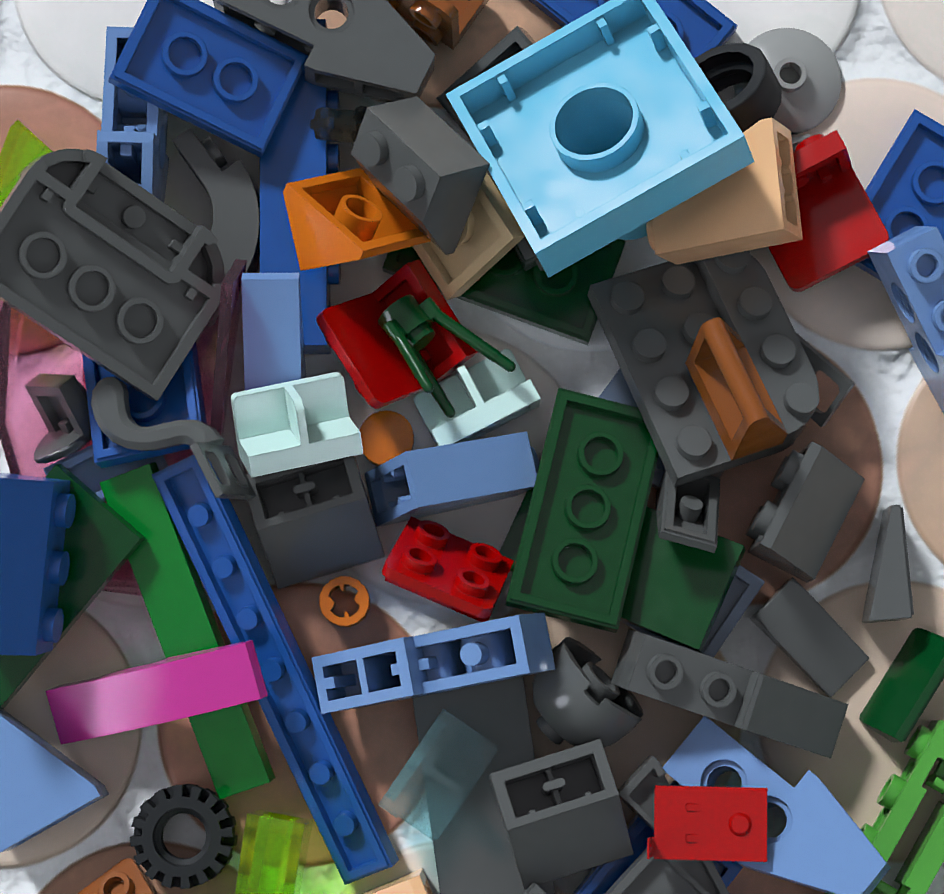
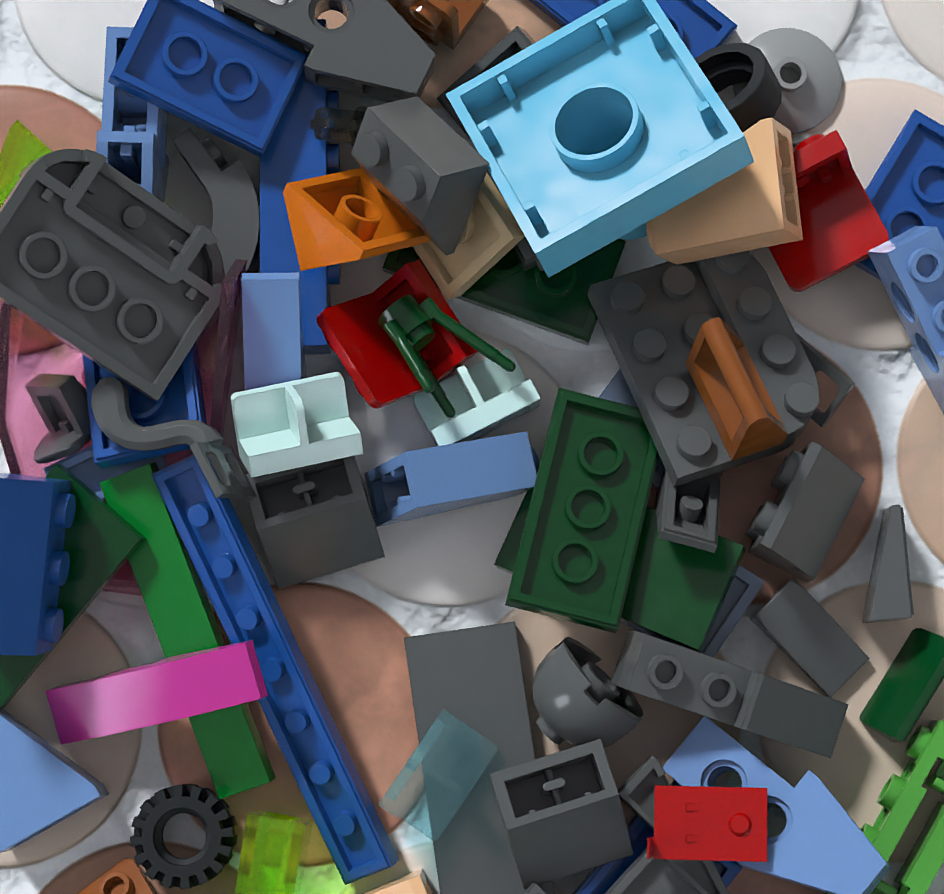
(328, 605): orange bush -> none
(385, 436): orange tile -> none
(433, 662): medium blue brick -> none
(447, 569): red bracket -> none

